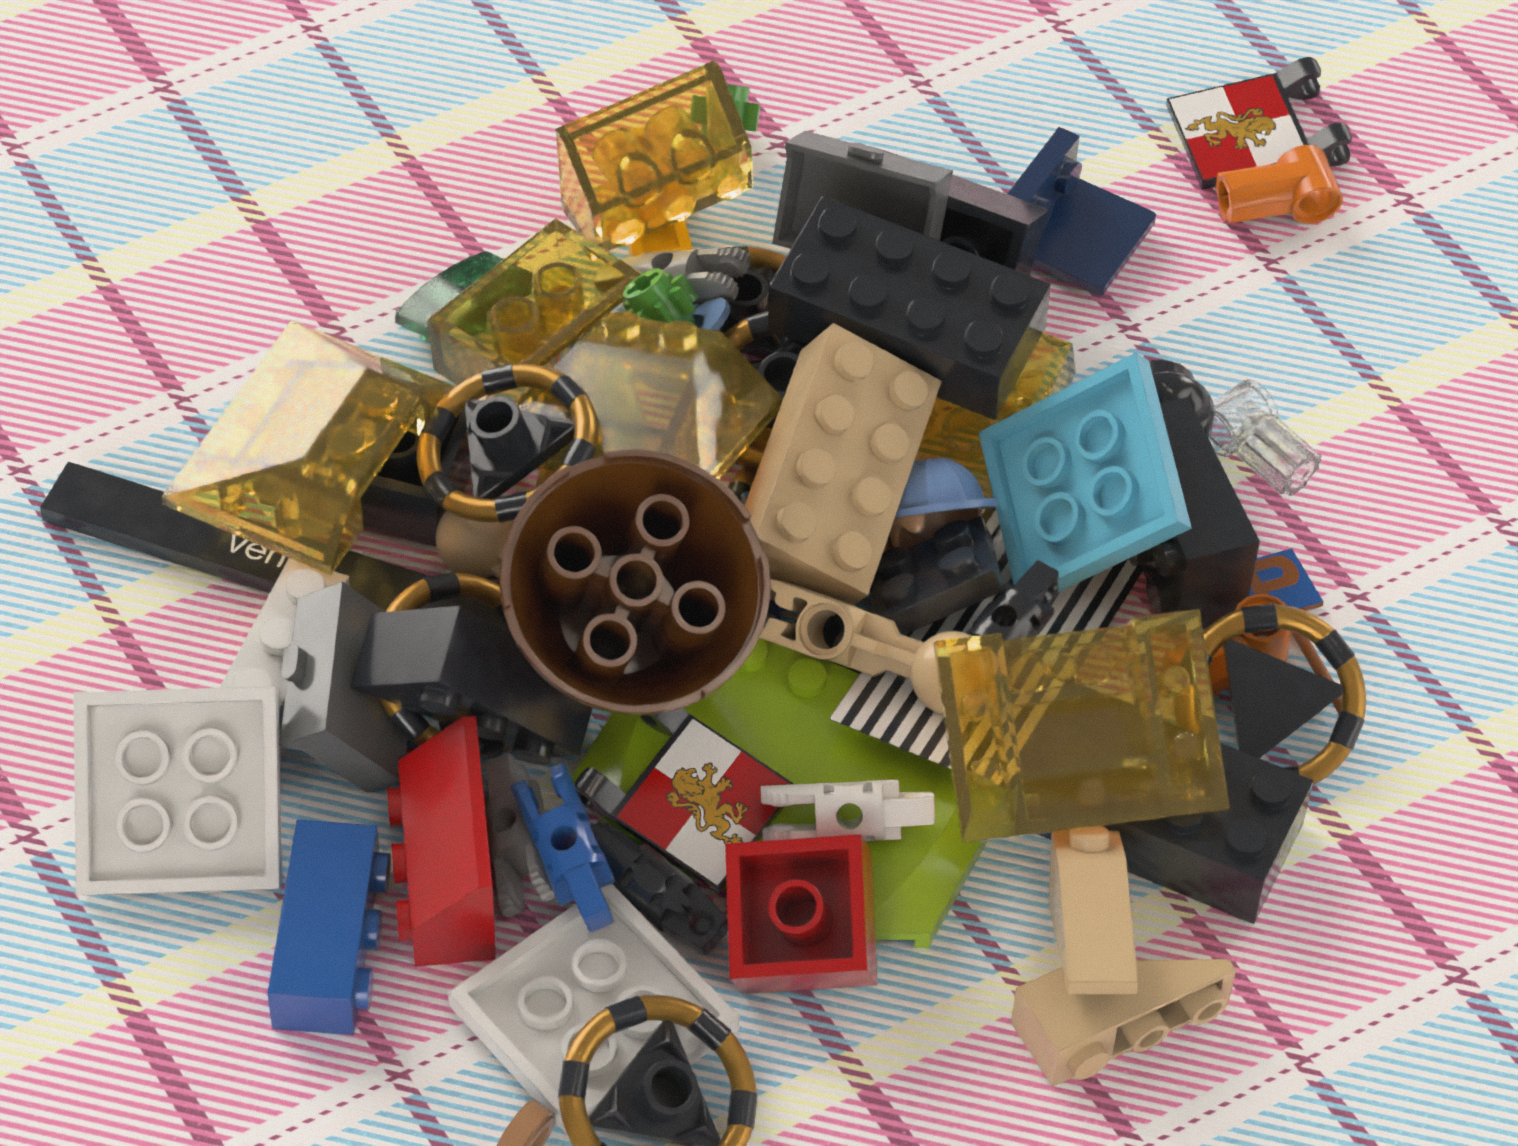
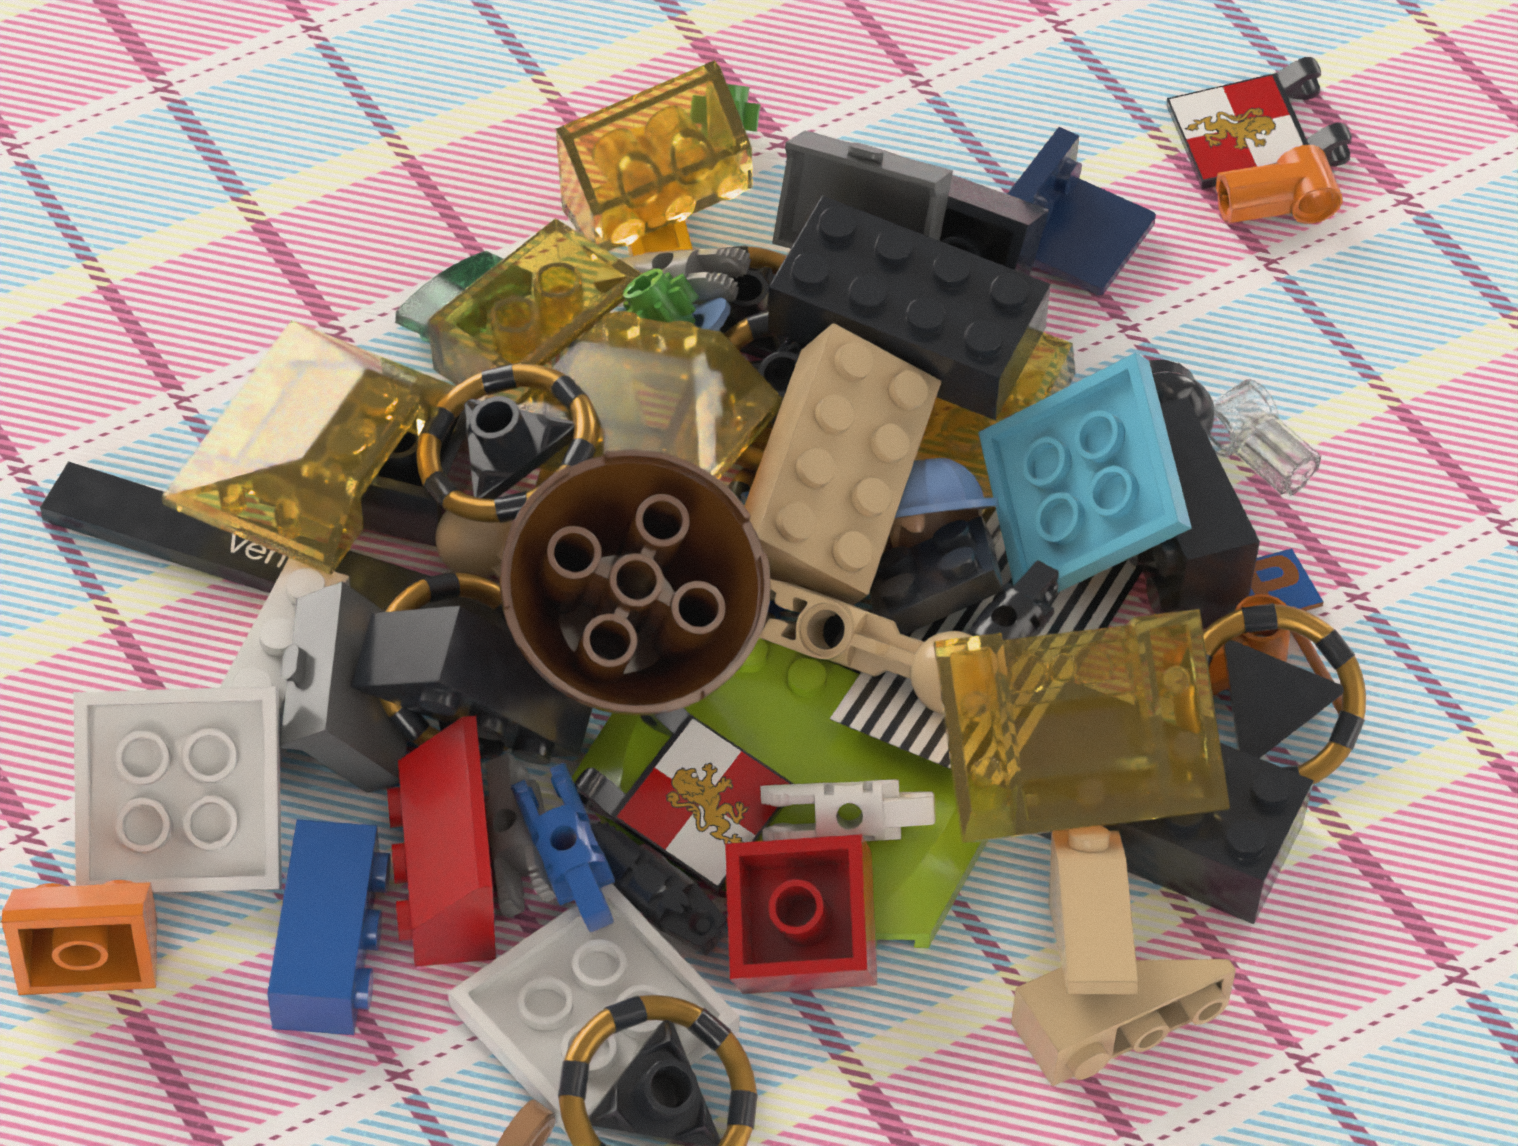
(82, 937): none -> orange slope

